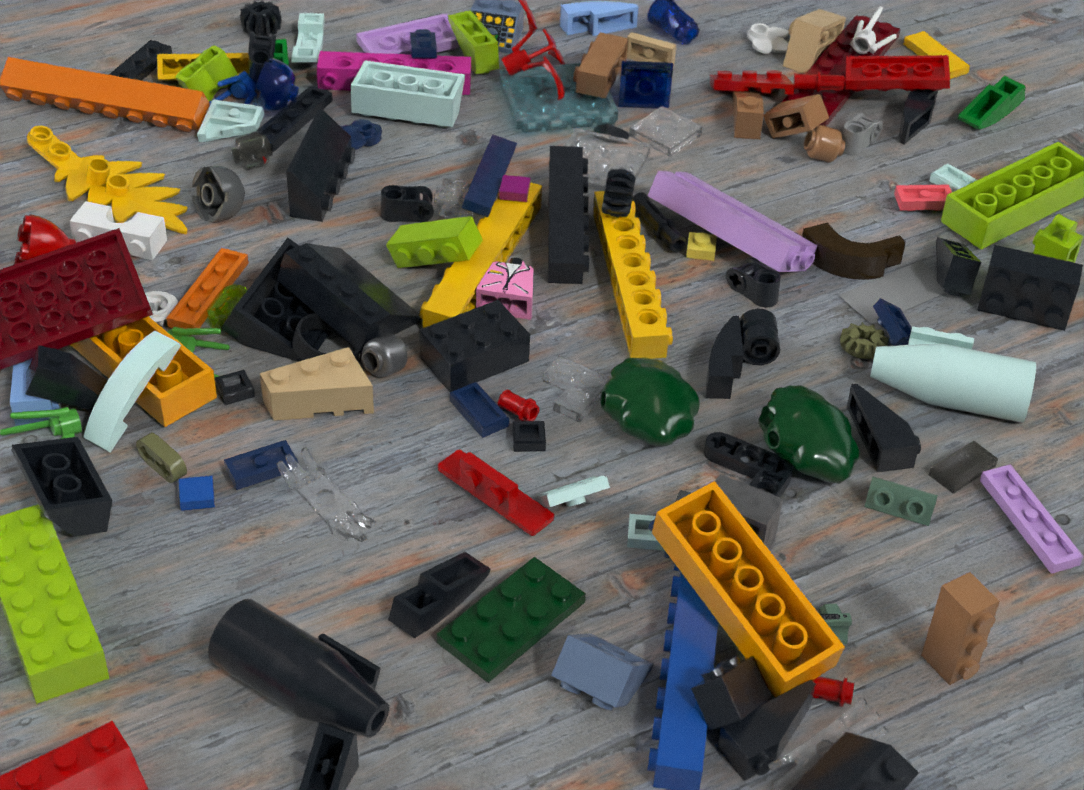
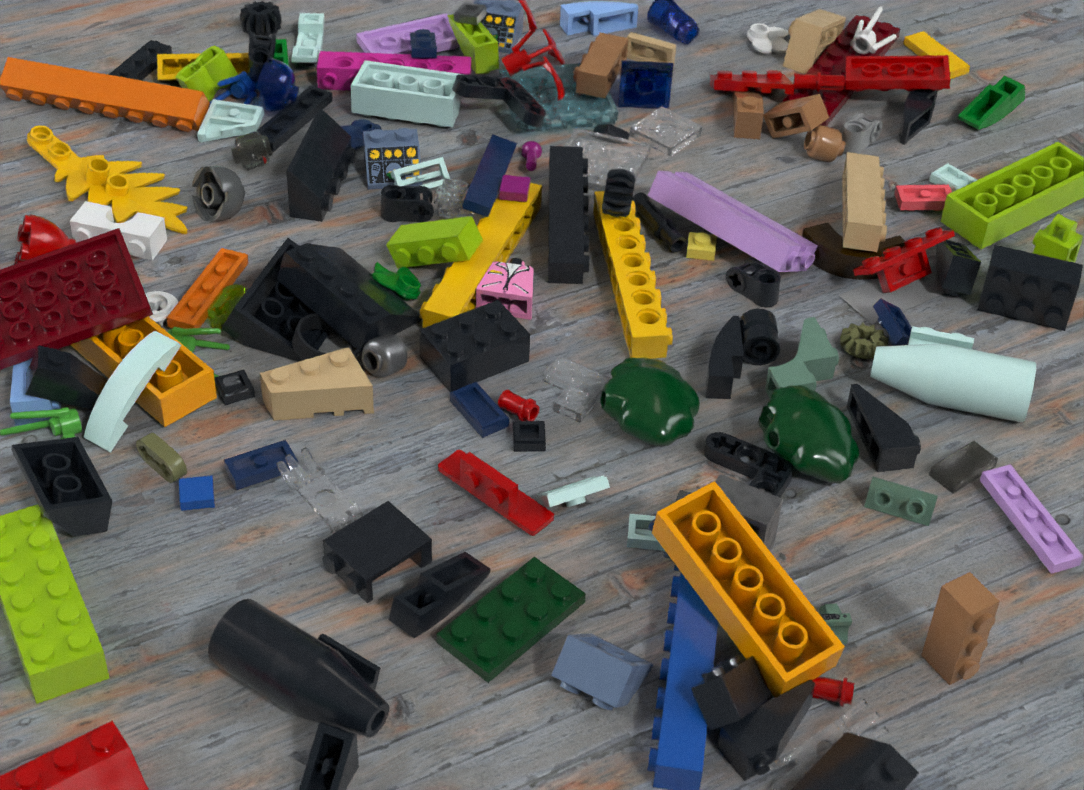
(374, 547): none -> black panel
(387, 152): none -> slope
(396, 174): none -> light aqua tile
(403, 281): none -> green plate
(470, 13): none -> flat silver tile
(503, 89): none -> black beam
(531, 151): none -> magenta bar
(812, 363): none -> sand green arch
(863, 202): none -> tan brick
(904, 264): none -> red bracket

